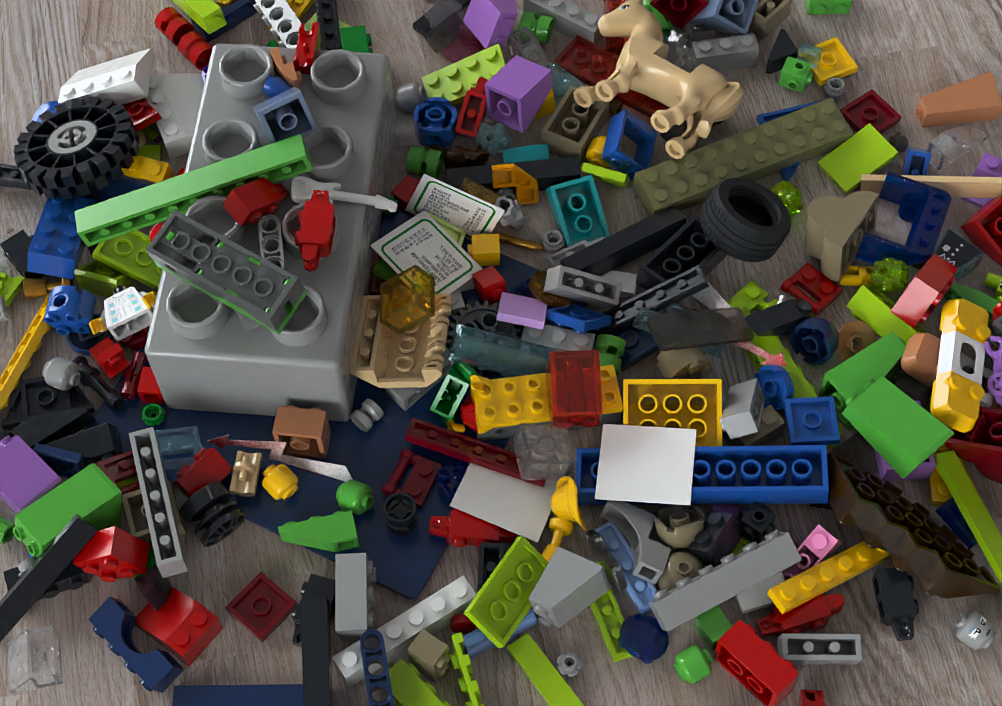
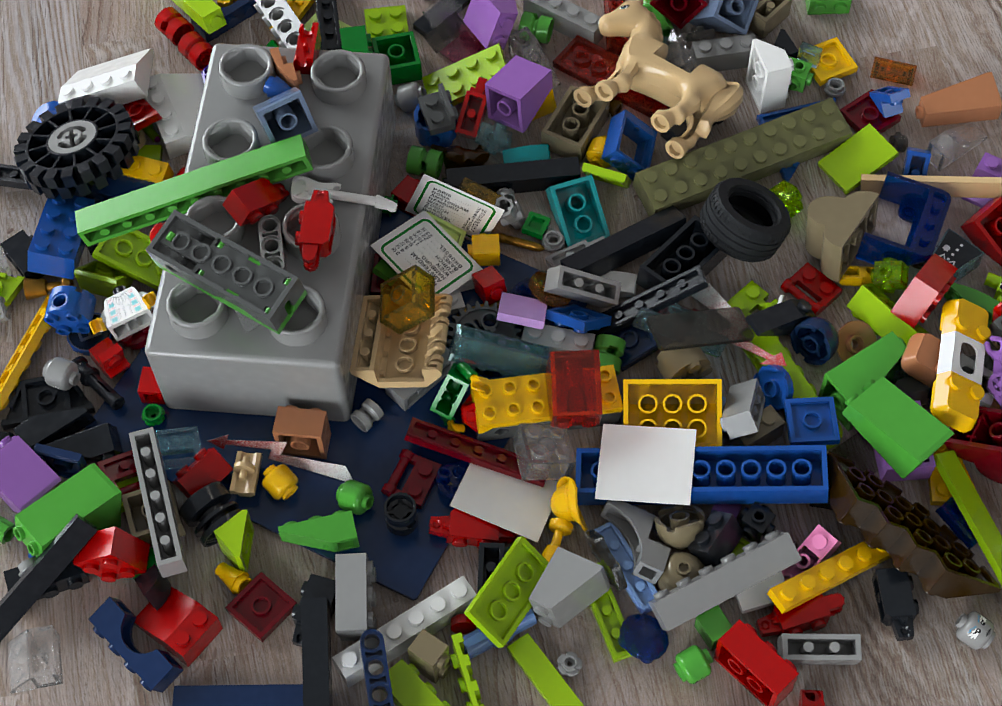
(133, 375): dark red pin -> none
(232, 577): none -> yellow cone
(236, 539): none -> lime slope
(386, 20): none -> lime plate
(402, 55): none -> green brick
(438, 111): none -> dark grey bracket
(513, 176): light orange tile -> none
(536, 225): none -> green plate
(562, 80): clear light blue slope -> none
(768, 75): none -> white slope
(890, 99): none -> blue slope
(893, 71): none -> clear orange tile

